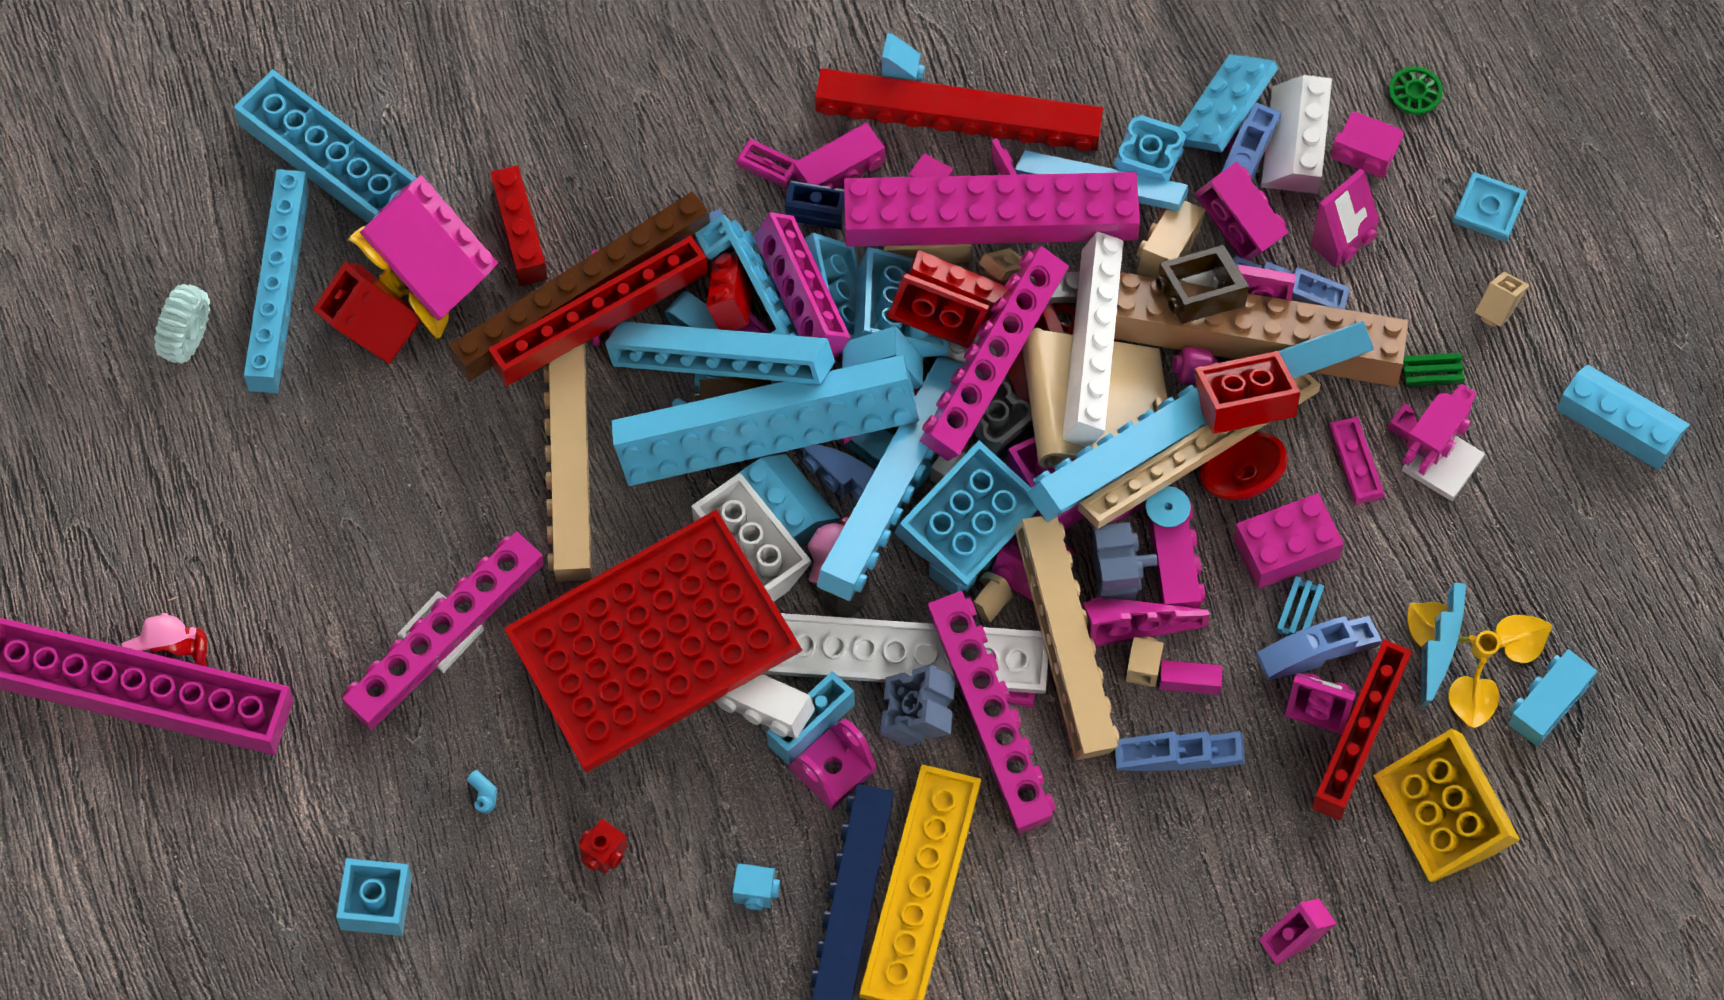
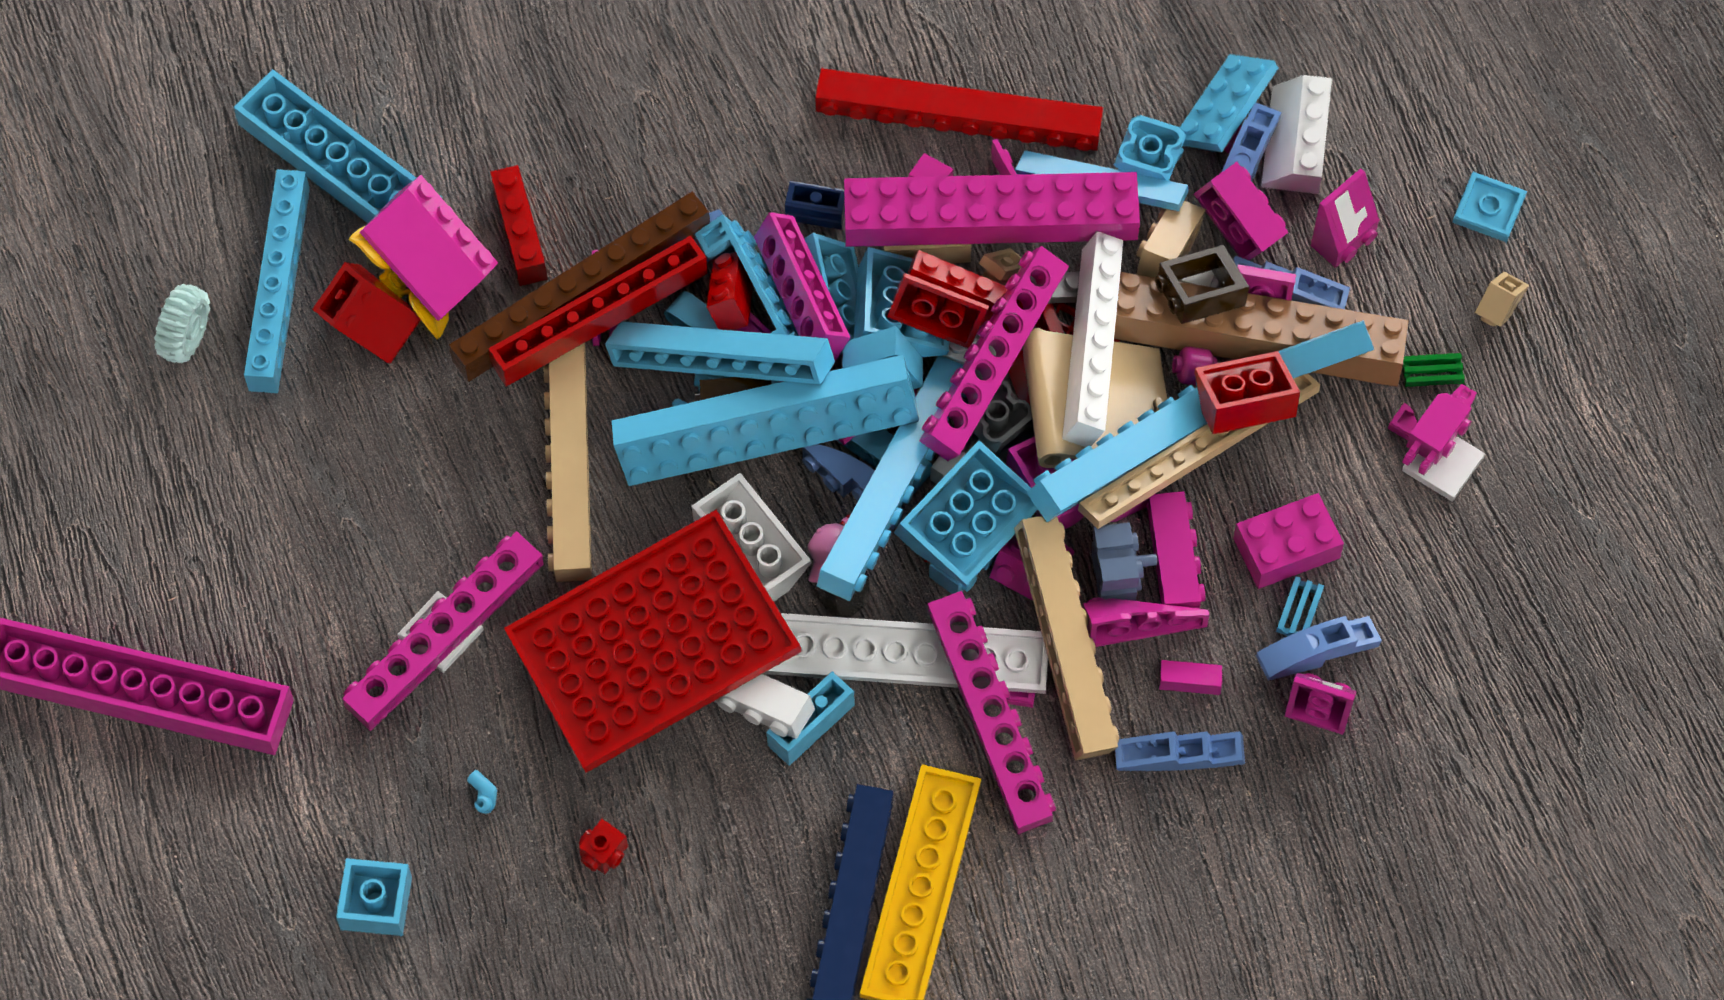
(170, 634): bright pink hair -> none
(755, 886): medium azure brick -> none
(759, 165): dark pink tile -> none
(789, 496): medium azure slope -> none
(839, 746): dark pink hose -> none
(842, 158): dark pink brick -> none
(901, 60): medium azure slope -> none
(918, 705): sand blue brick -> none
(992, 597): tan tile -> none
(1144, 661): tan brick -> none
(1168, 507): medium azure piece -> none
(1245, 467): red dish -> none
(1297, 930): dark pink slope -> none
(1356, 460): dark pink tile -> none
(1361, 730): red brick -> none
(1367, 144): dark pink bracket -> none
(1415, 90): green wheel -> none
(1438, 653): medium azure slope -> none
(1446, 806): yellow slope -> none
(1474, 698): yellow plant -> none
(1551, 697): medium azure brick -> none
(1622, 416): medium azure slope -> none

